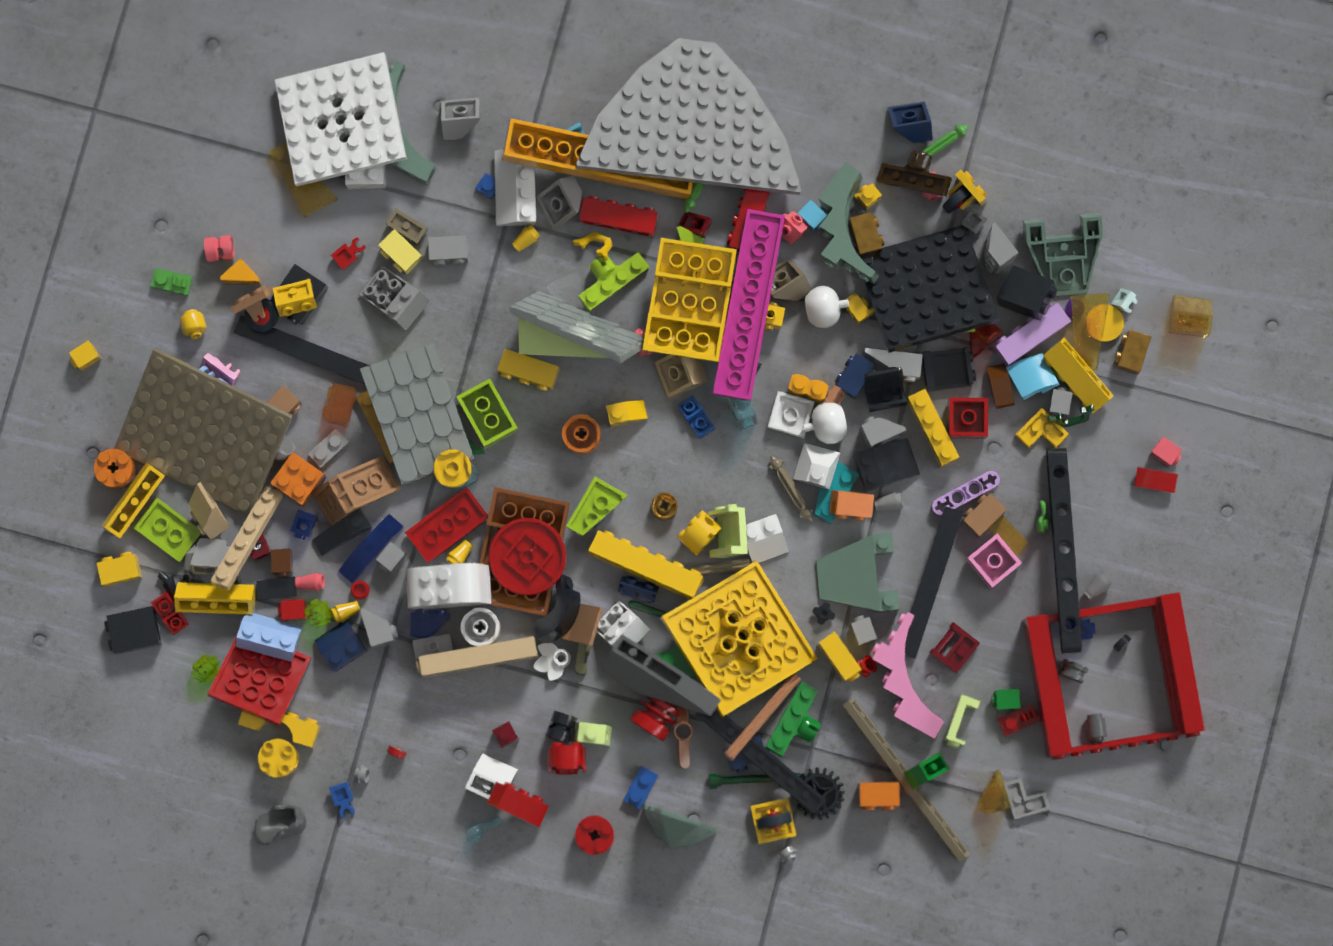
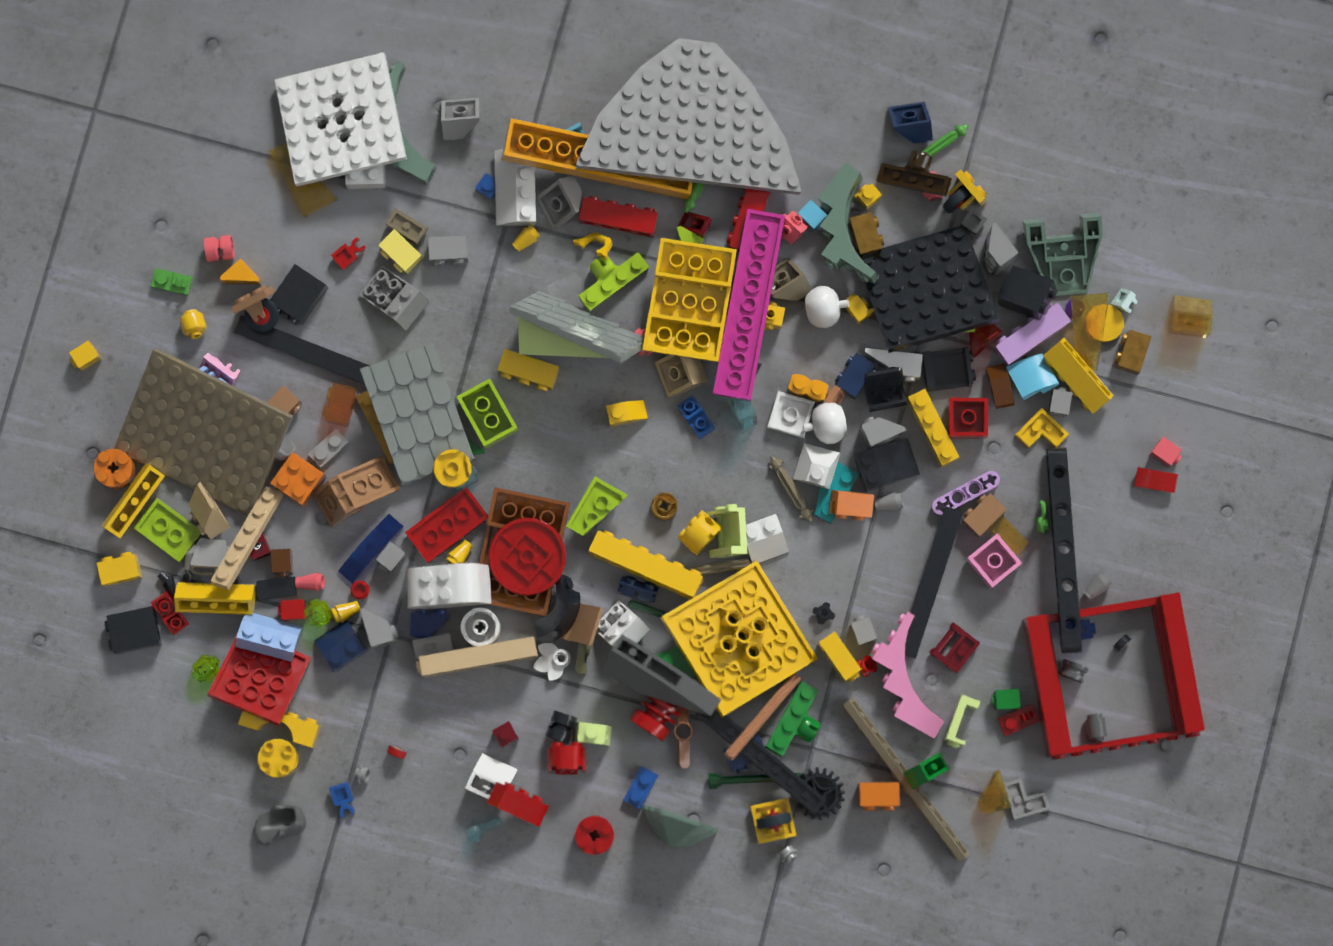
(294, 298): yellow bracket -> none
(300, 518): clear blue brick -> none
(342, 532): black slope -> none
(573, 427): orange brick -> none
(851, 575): sand green wedge -> none
(1085, 411): dark green helmet -> none

